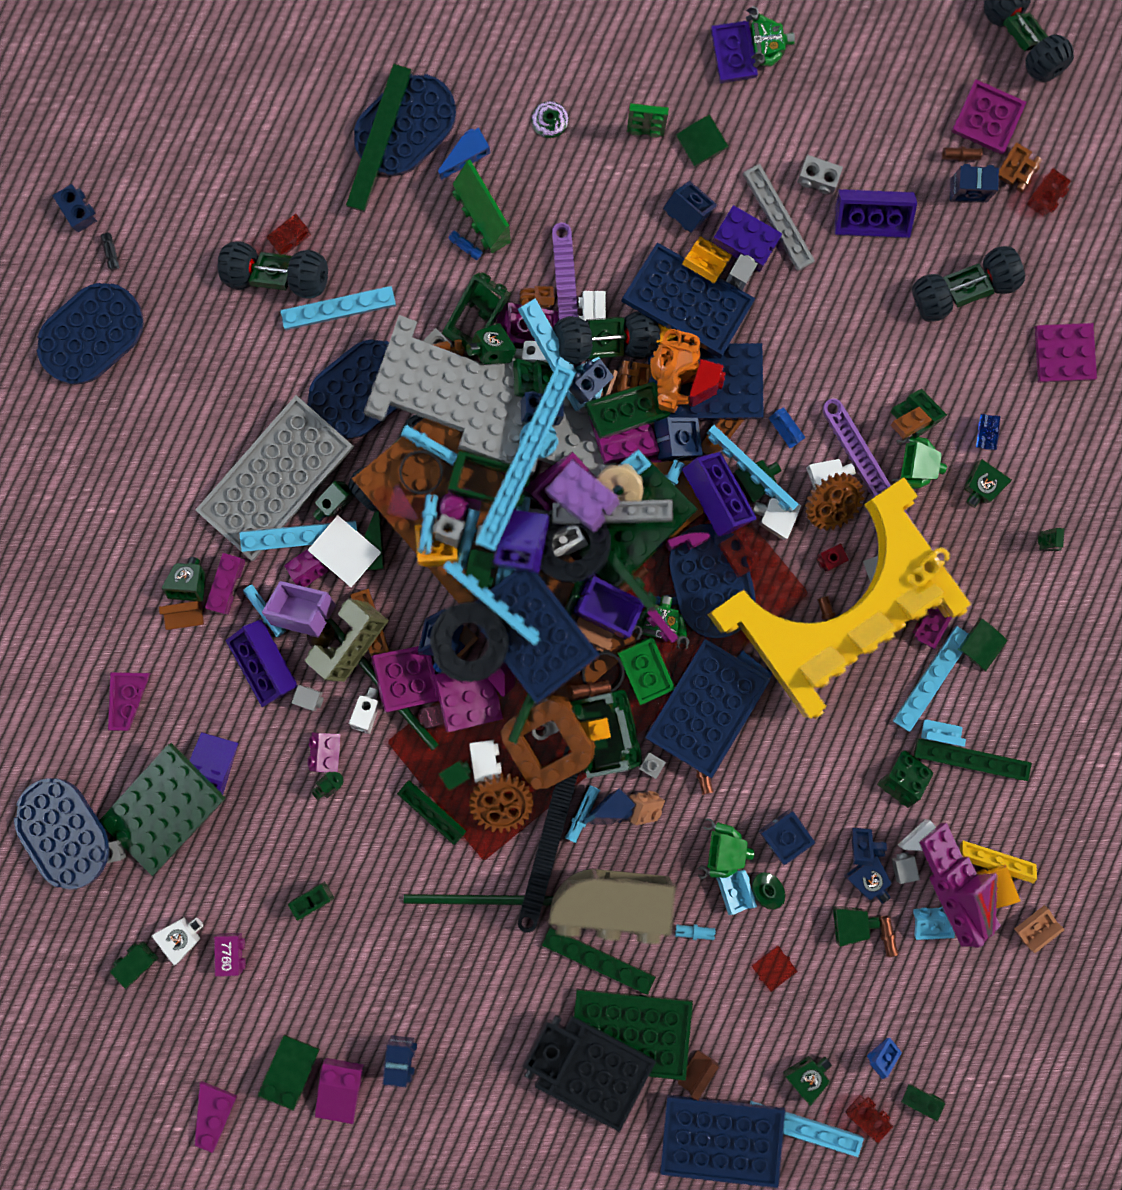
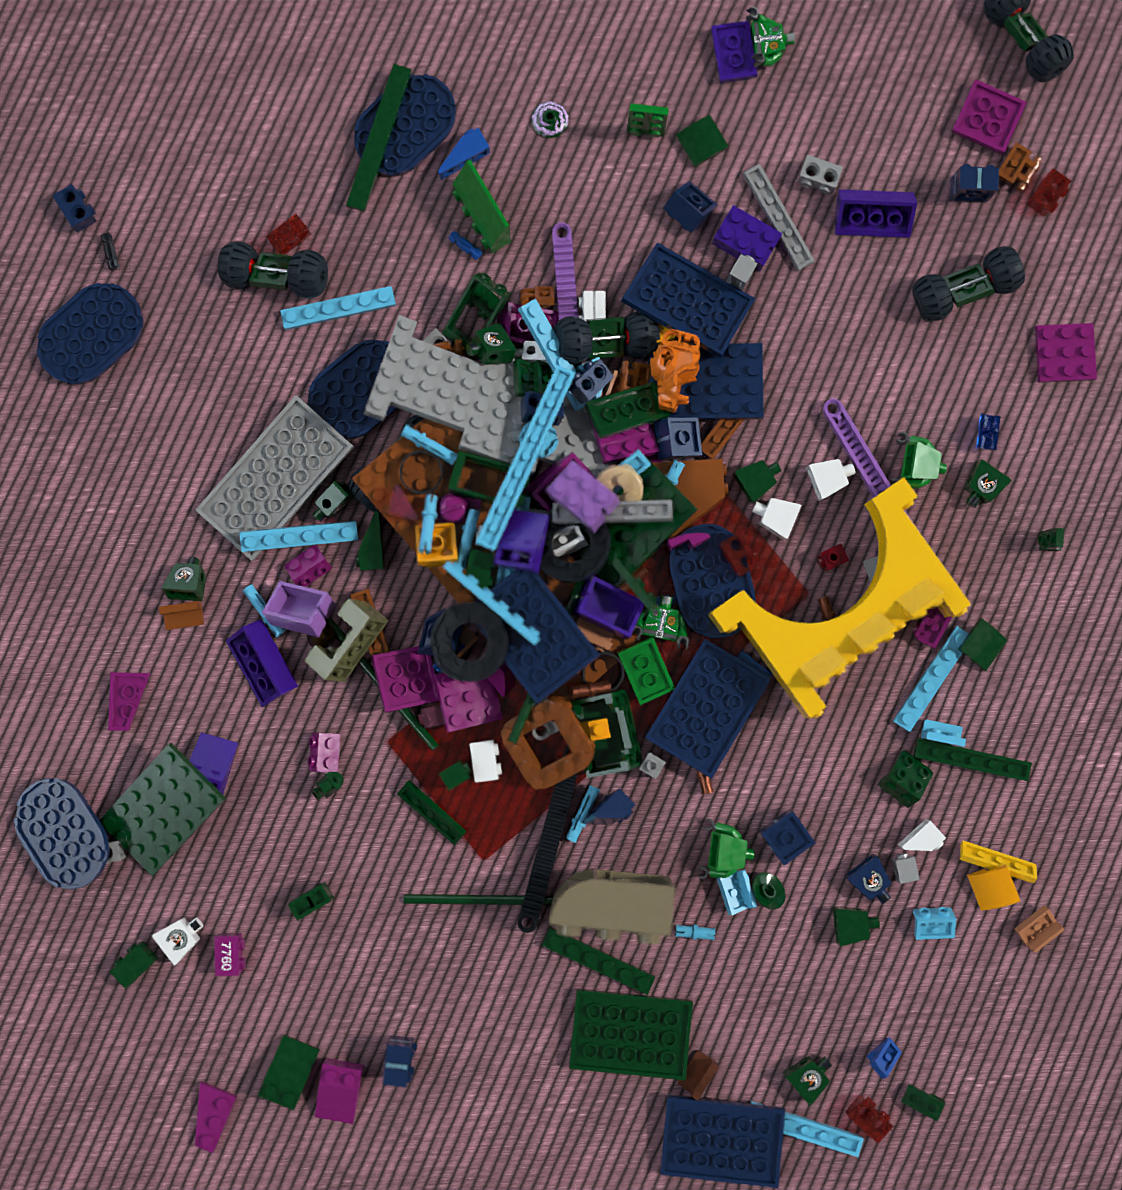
(228, 572): magenta arch -> none
(308, 698): light grey brick -> none
(344, 551): white sticker -> none
(364, 719): white torso -> none
(452, 538): light grey brick -> none
(501, 802): dark orange gear -> none
(588, 1070): black plate -> none
(647, 807): nougat bracket -> none
(666, 632): magenta plate -> none
(707, 259): light orange slope -> none
(707, 382): red slope -> none
(719, 493): dark purple slope -> none
(744, 463): medium azure plate -> none
(774, 968): clear red piece -> none
(786, 427): blue hinge -> none
(834, 501): dark orange gear -> none
(864, 847): dark blue plate -> none
(888, 936): copper pin -> none
(911, 422): dark orange plate -> none
(921, 570): yellow piece -> none
(922, 400): dark green slope -> none
(962, 153): copper pin -> none
(964, 895): magenta wedge -> none

